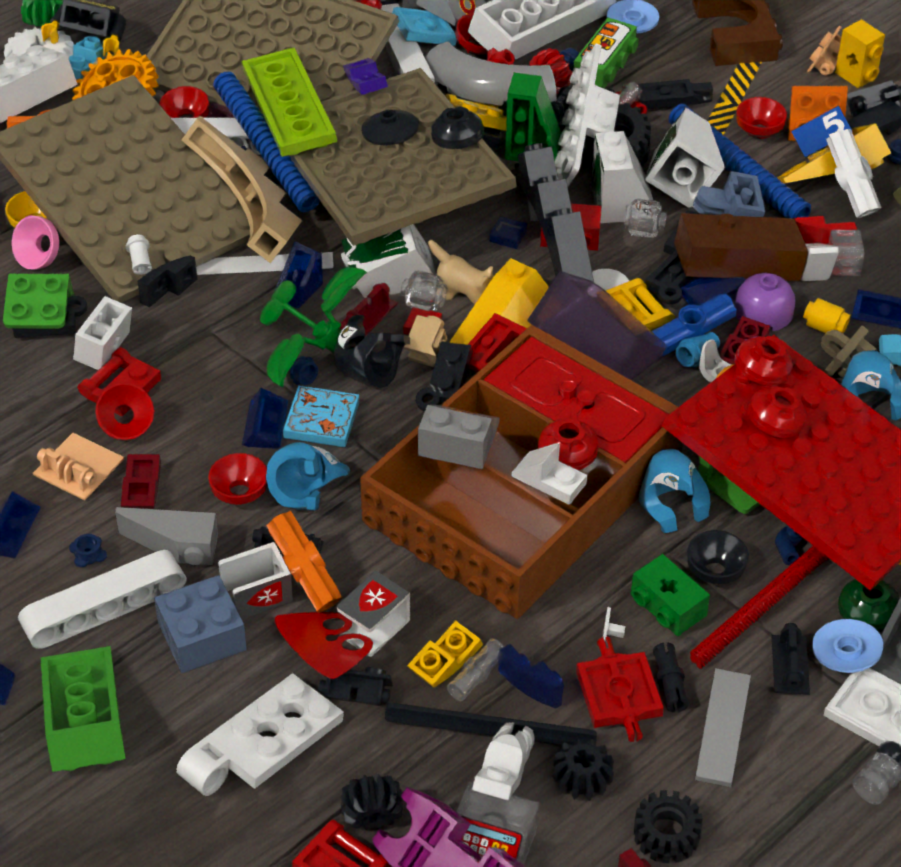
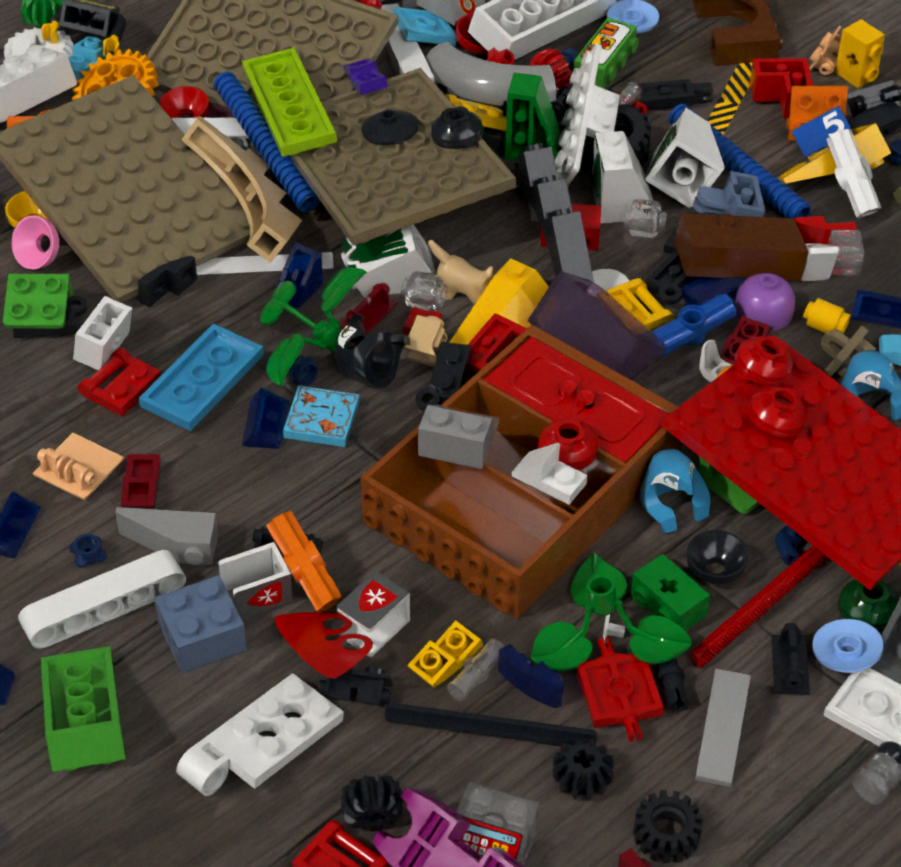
(124, 395): red piece -> none
(138, 250): white pin -> none
(201, 377): none -> dark azure plate
(234, 471): red piece -> none
(299, 472): dark azure piece -> none
(504, 762): white plate -> none
(508, 232): clear blue tile -> none
(600, 591): none -> green plant
(689, 349): dark azure cone -> none
(761, 112): red piece -> none
(774, 80): none -> red brick

